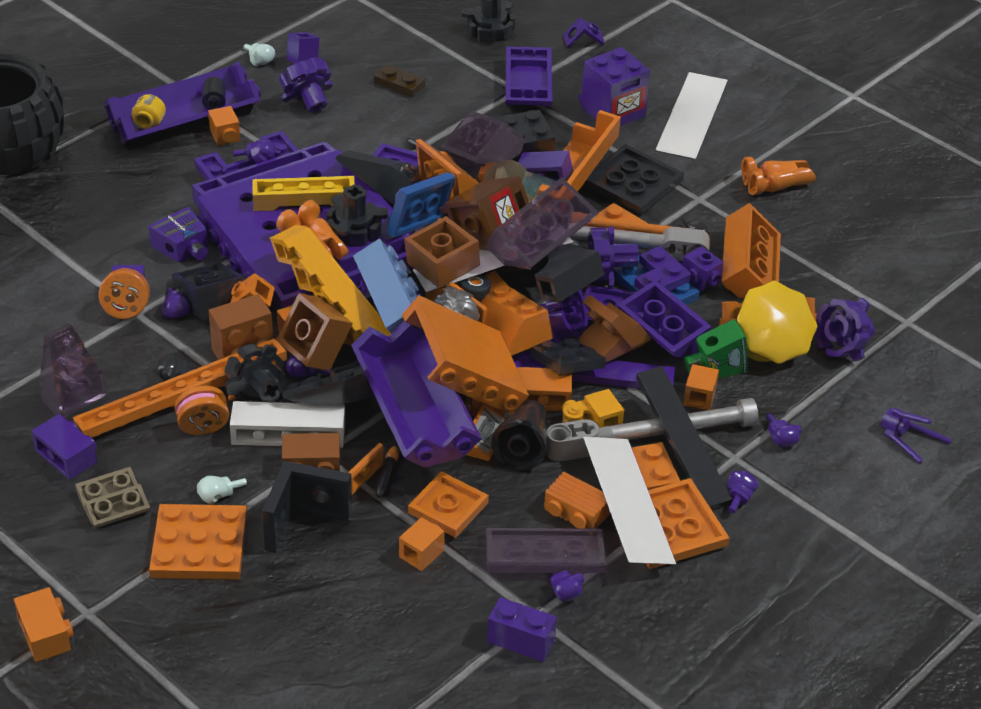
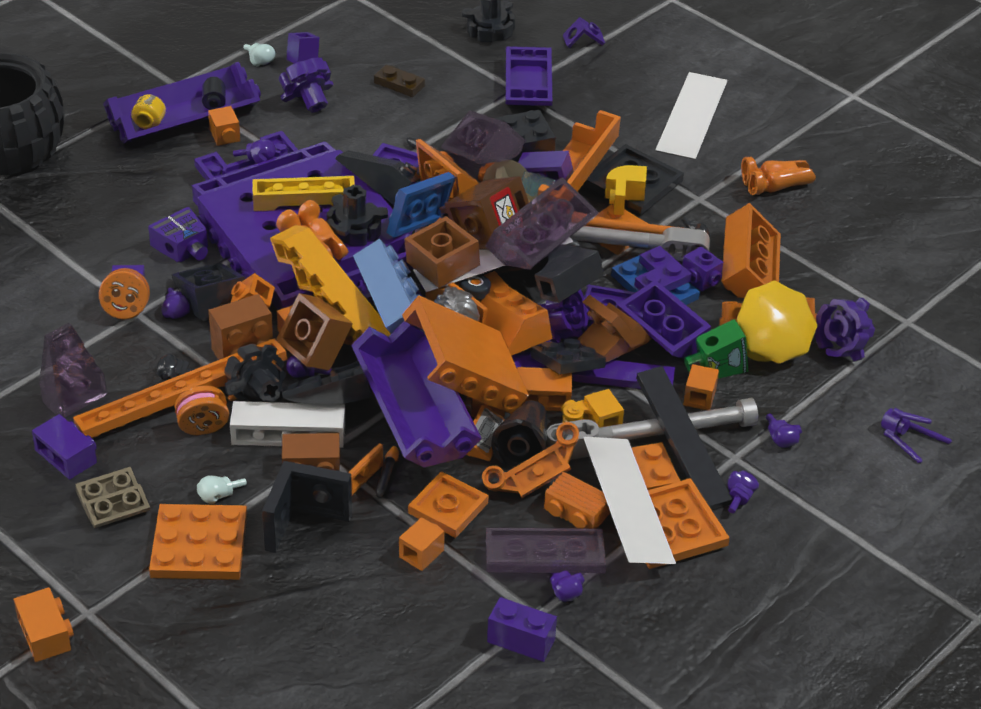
(538, 469): none -> orange plate
(611, 254): dark purple piece -> none
(615, 85): dark purple container -> none
(624, 184): none -> yellow brick

